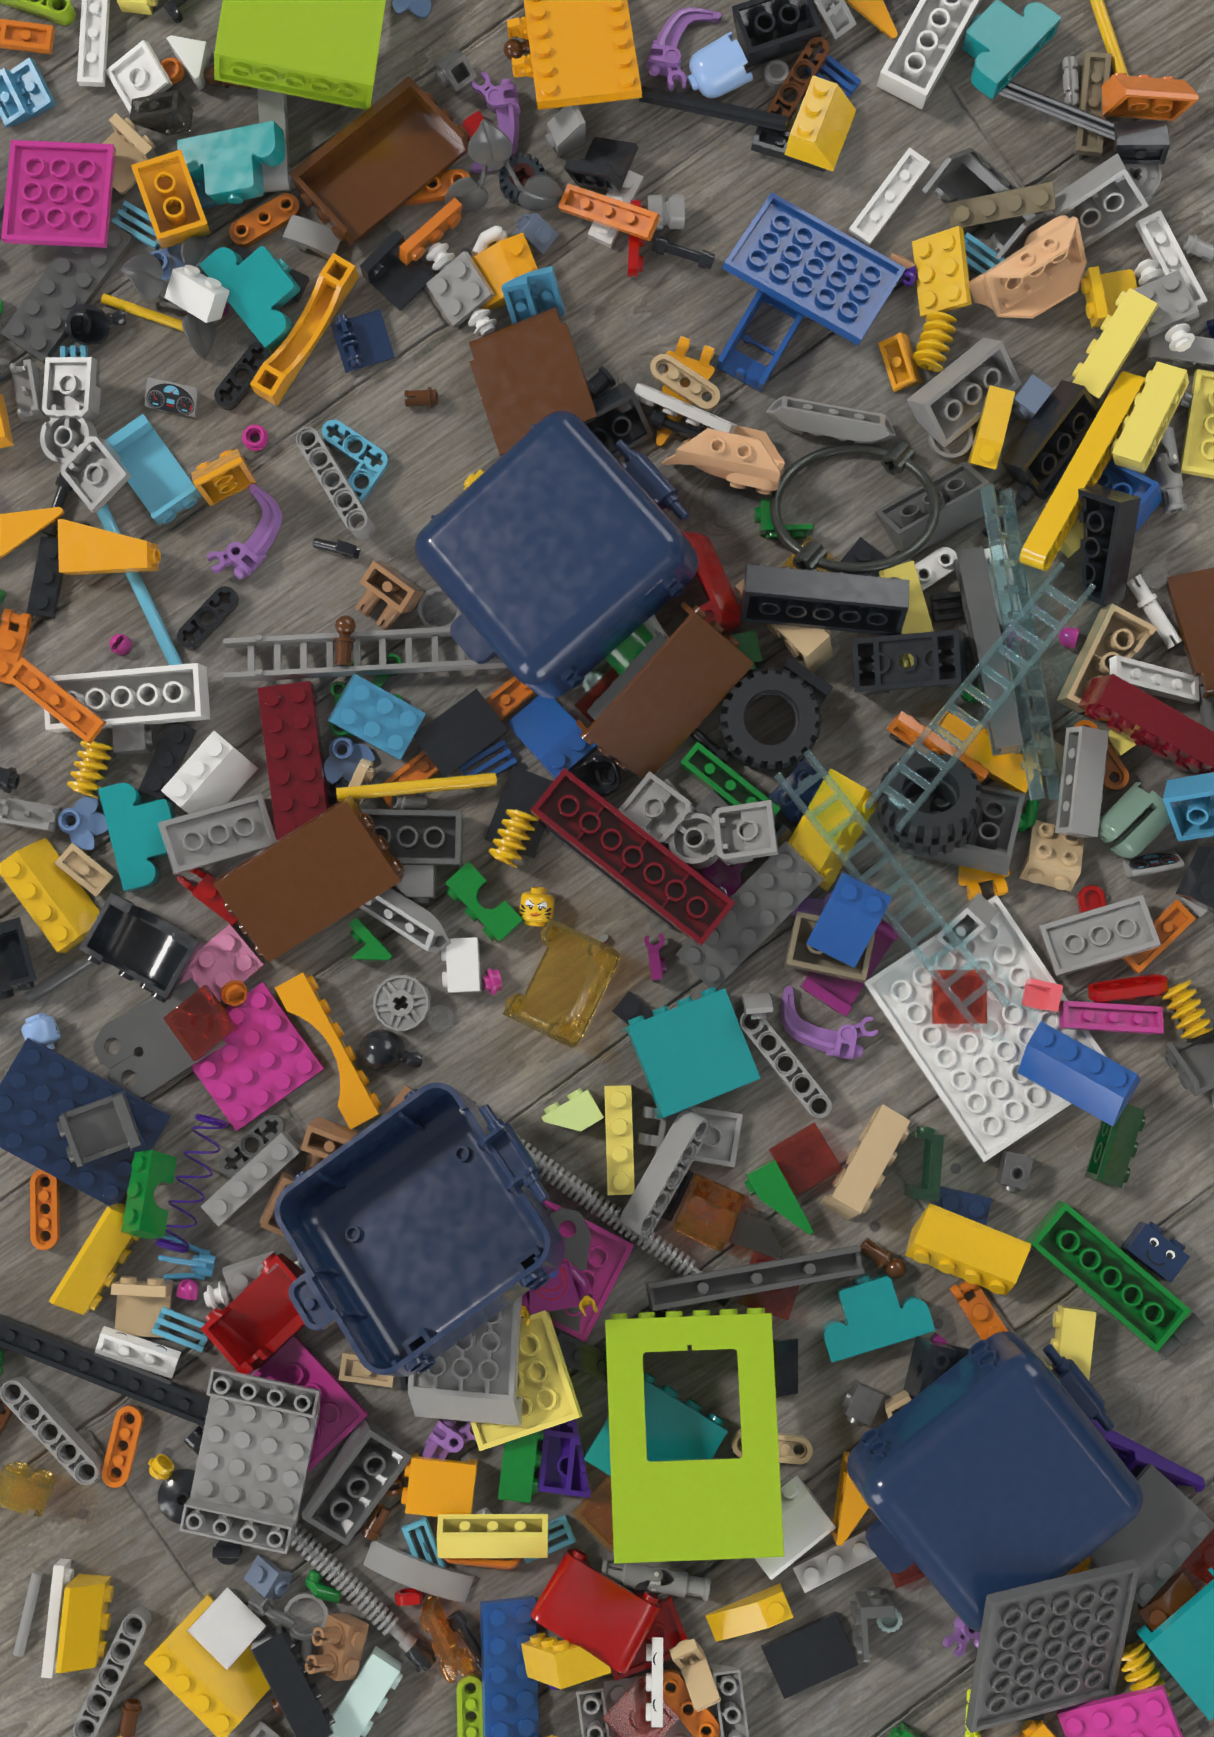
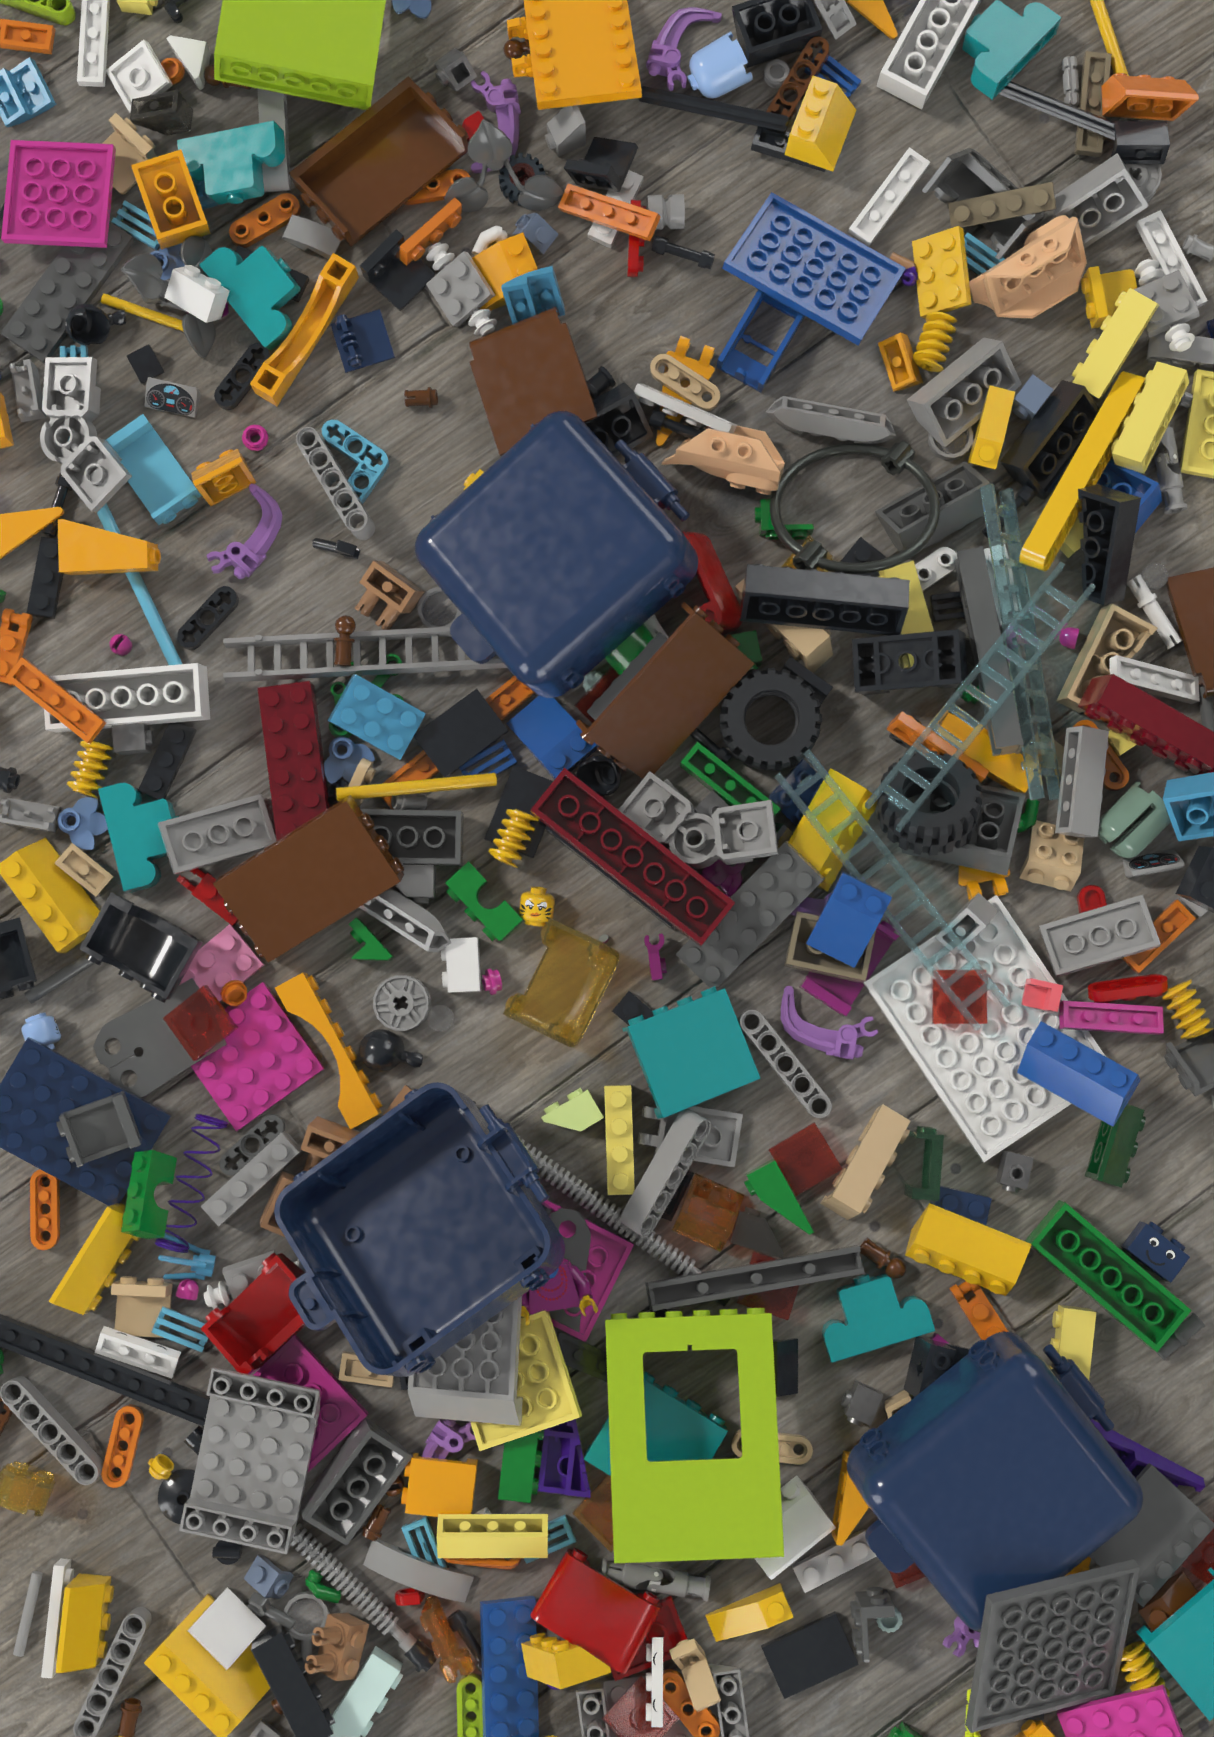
(145, 363): none -> black slope
(210, 776): white slope -> none
(757, 1004): light grey slope -> none

